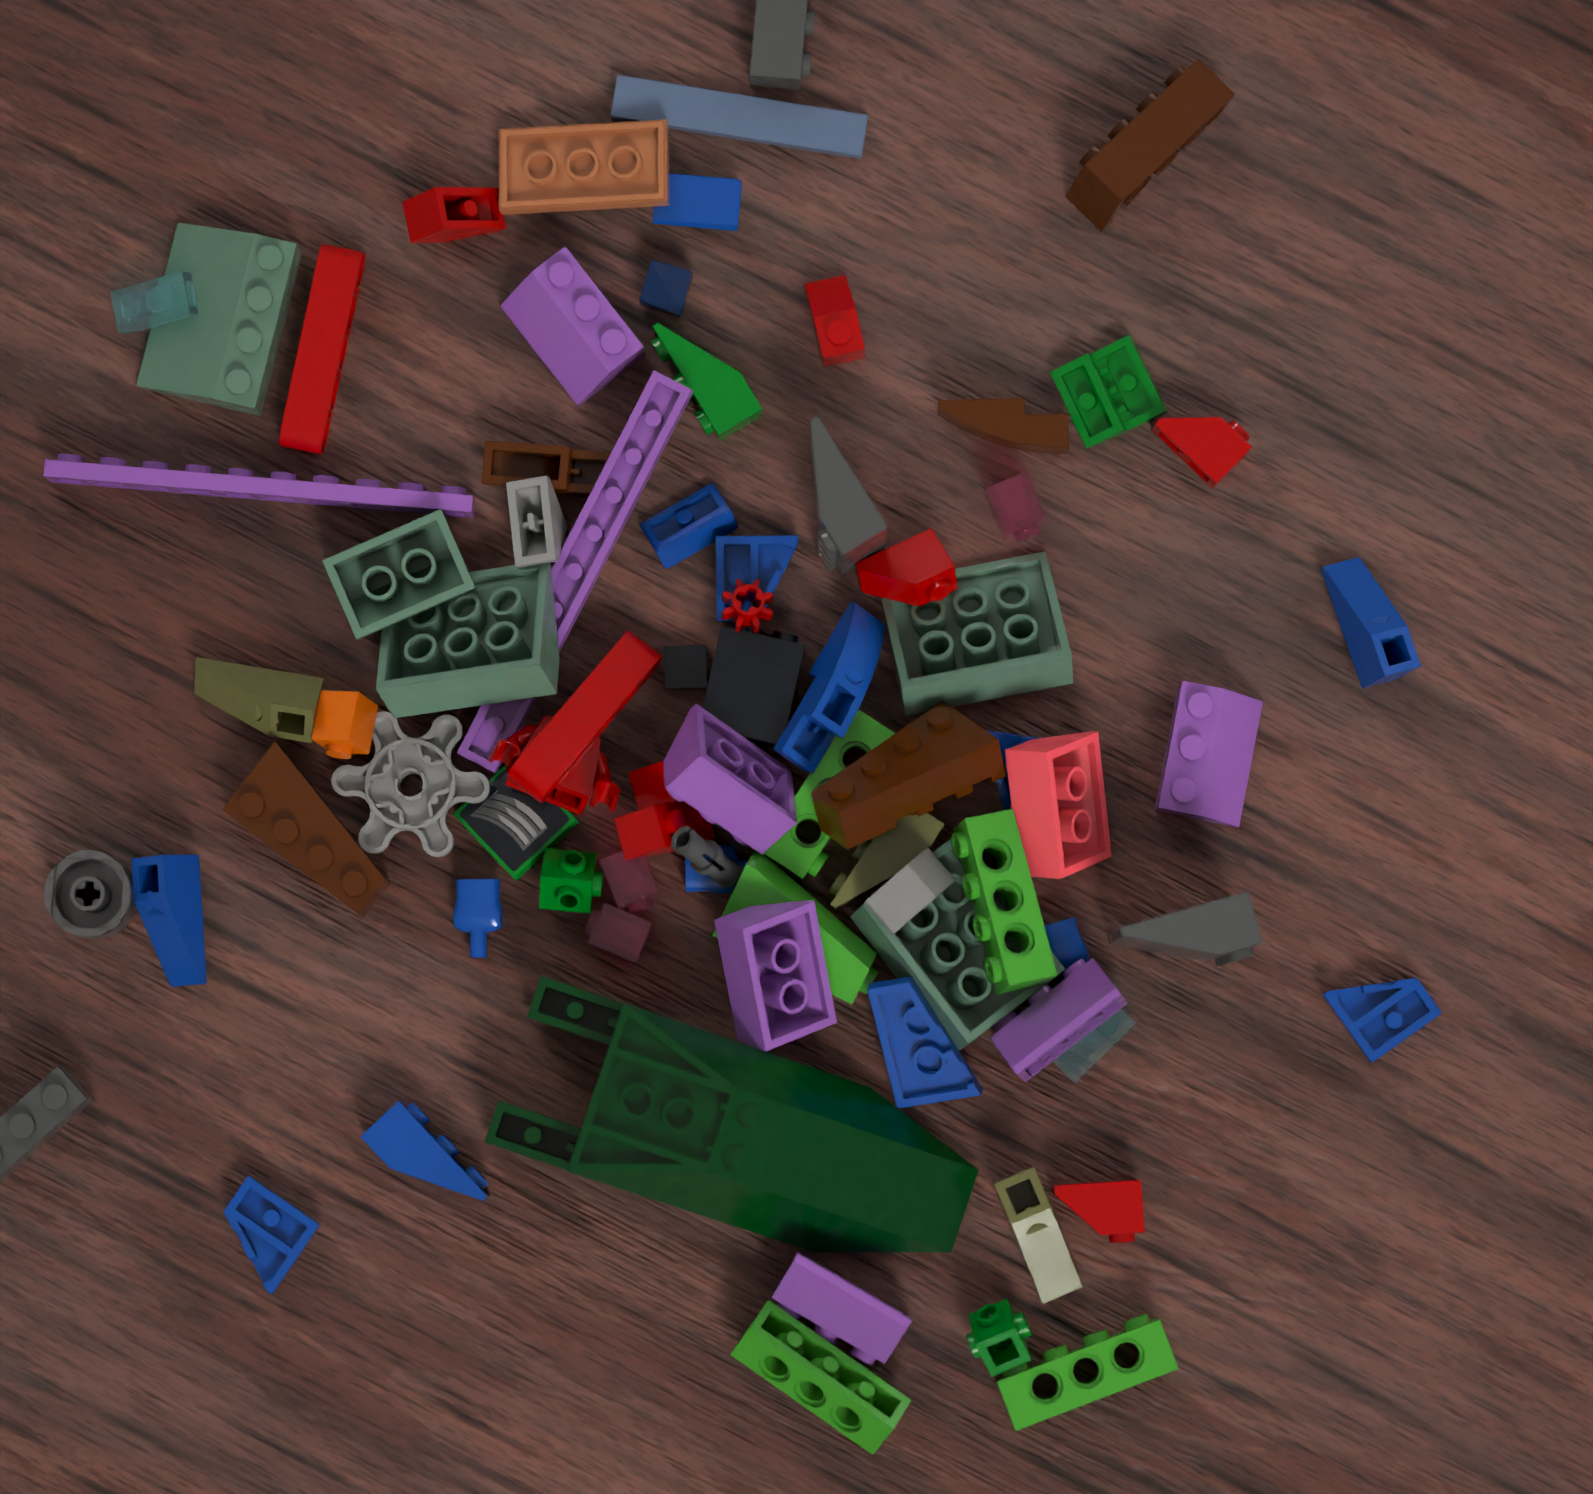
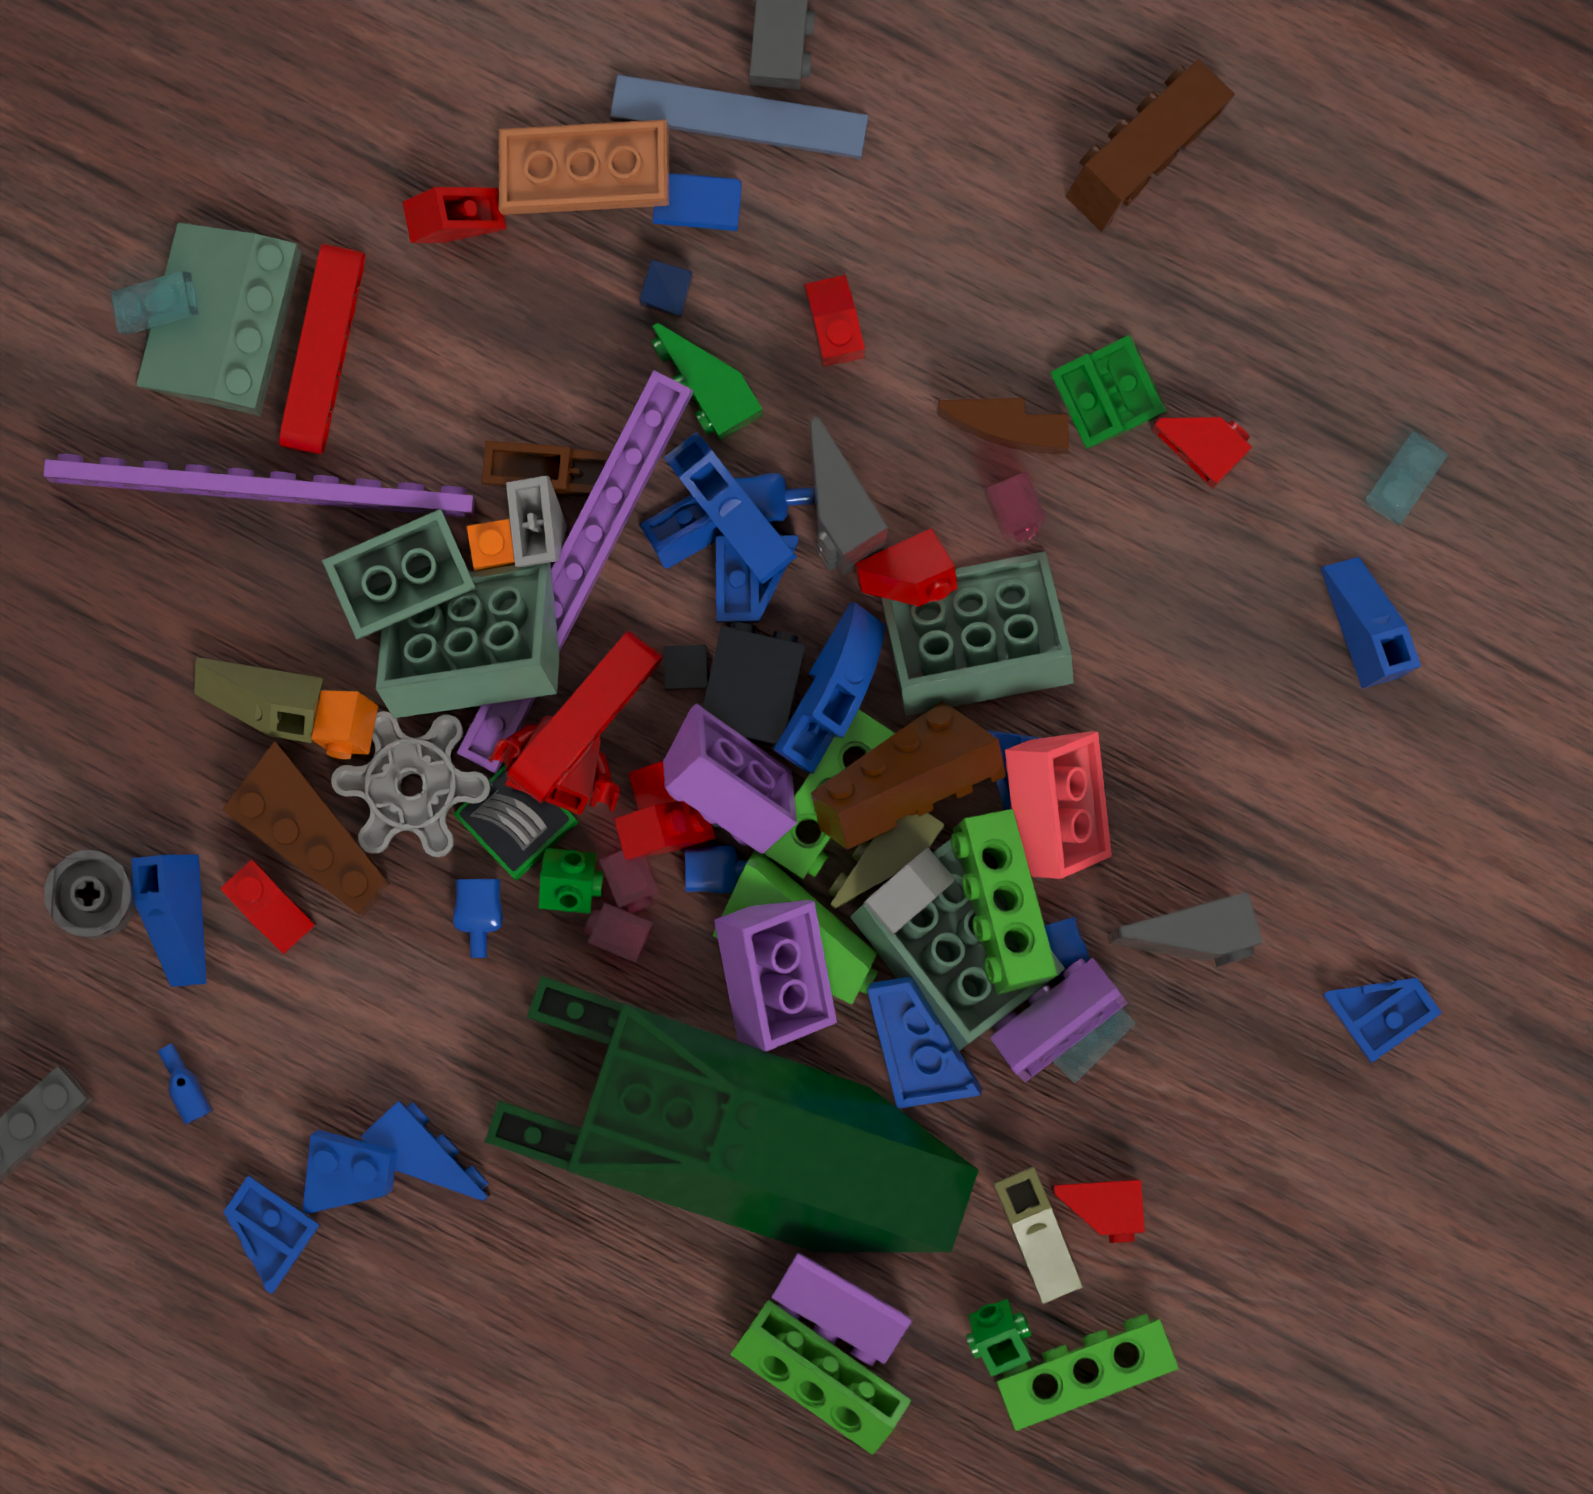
(187, 1098): none -> blue piece
(267, 906): none -> red slope
(346, 1171): none -> blue wing
(491, 544): none -> orange brick
(572, 326): medium lavender slope -> none
(693, 846): dark grey pin -> none
(729, 507): none -> blue slope
(755, 613): red gear -> none
(772, 496): none -> blue piece
(1208, 754): medium lavender slope -> none
(1405, 478): none -> clear light blue plate

